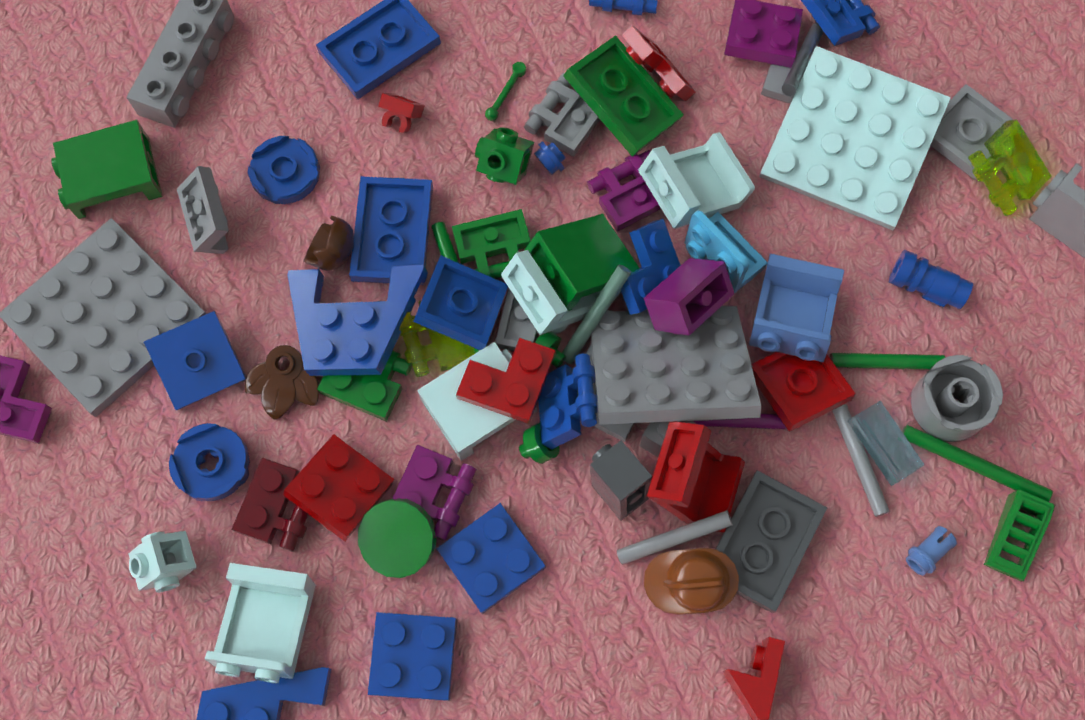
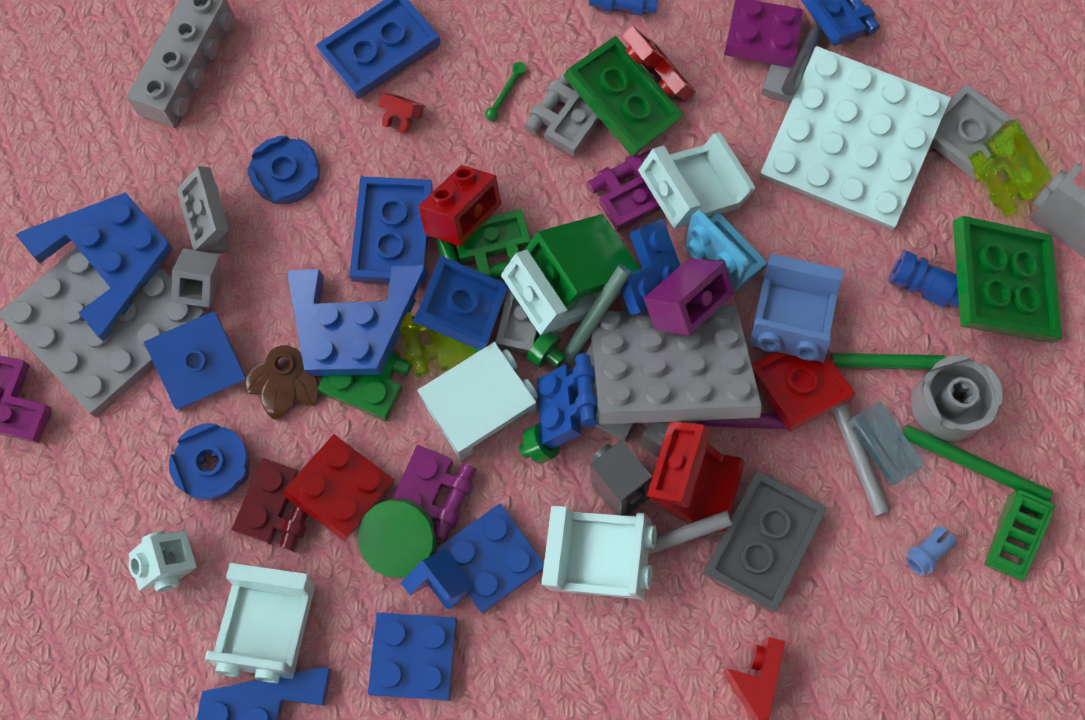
(105, 167): green panel -> none
(115, 242): none -> blue wing
(195, 278): none -> light grey brick
(331, 245): reddish brown hair -> none
(442, 576): none -> blue panel
(460, 205): none -> red brick
(503, 155): green brick -> none
(513, 391): red plate -> none
(550, 157): blue plate -> none
(598, 553): none -> light aqua panel
(691, 581): dark orange piece -> none
(1006, 280): none -> green plate

